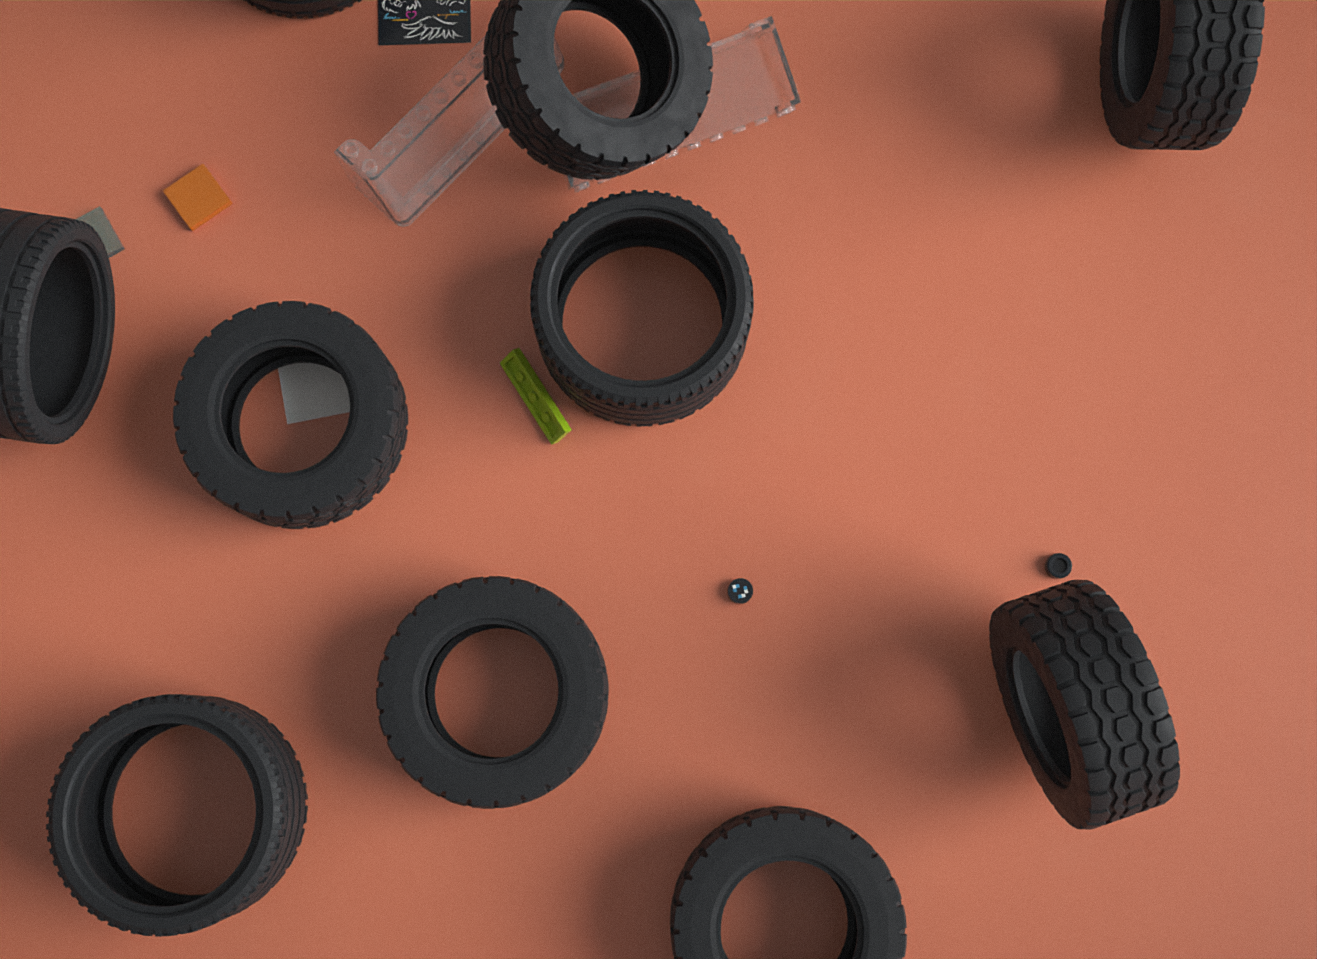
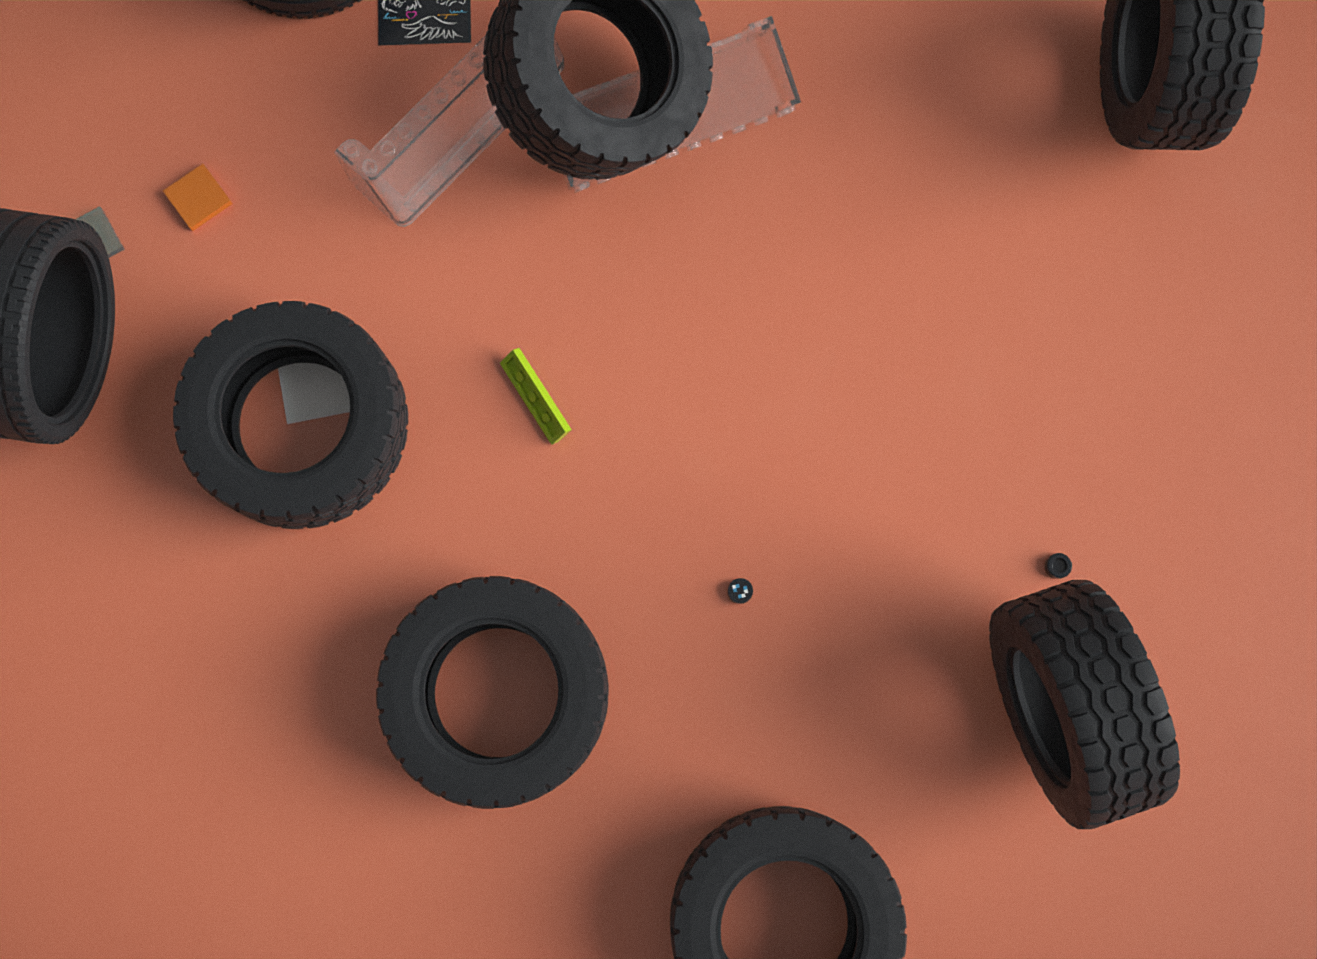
(84, 831): black tyre -> none
(629, 222): black tyre -> none

